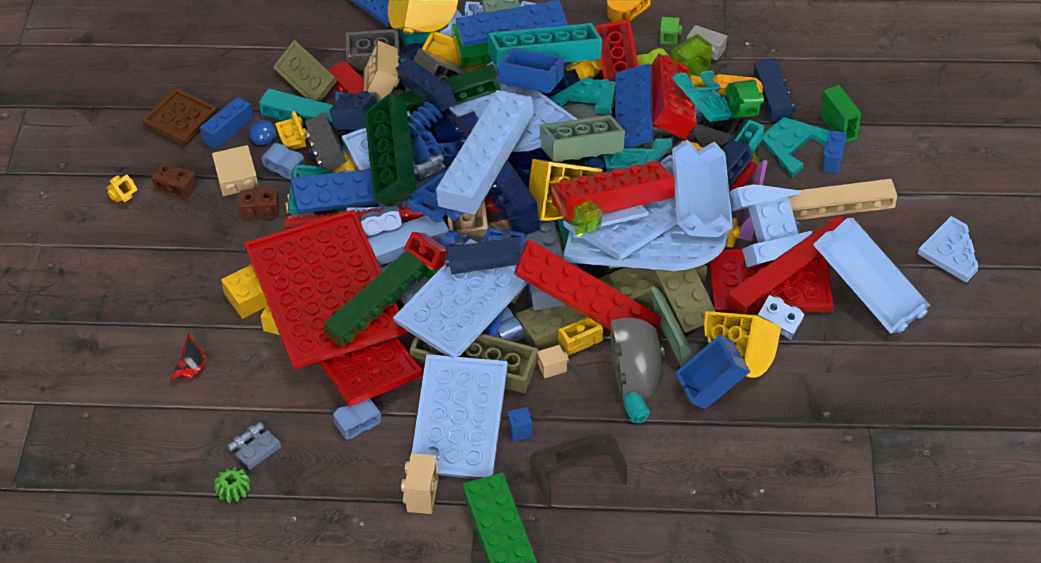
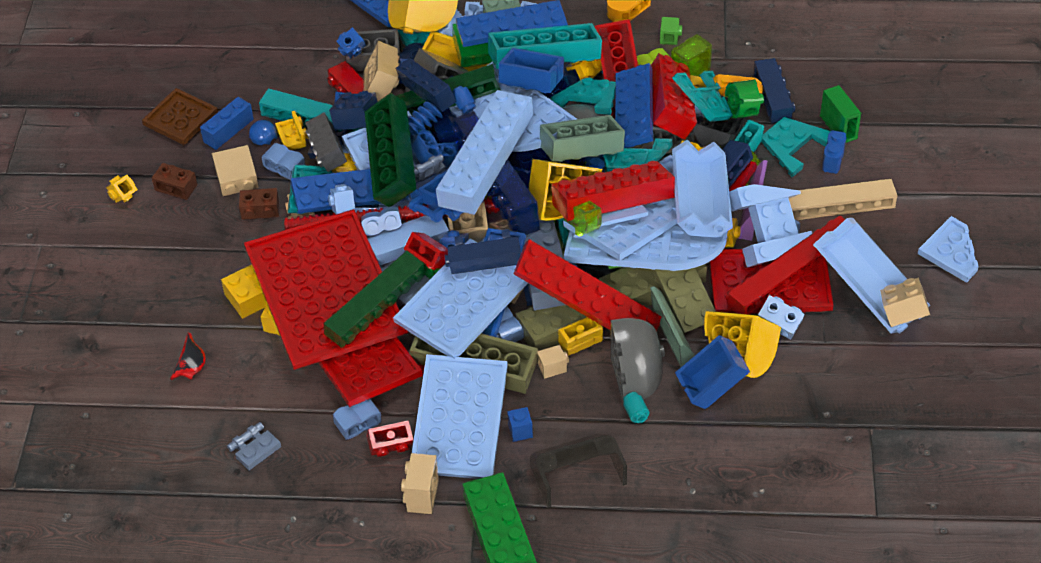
(232, 485): bright green gear -> none
(305, 72): olive plate -> none
(341, 199): none -> light blue brick
(350, 43): none -> blue brick
(389, 438): none -> red brick
(464, 99): none -> blue brick
(716, 39): light grey brick -> none
(904, 302): none -> tan brick

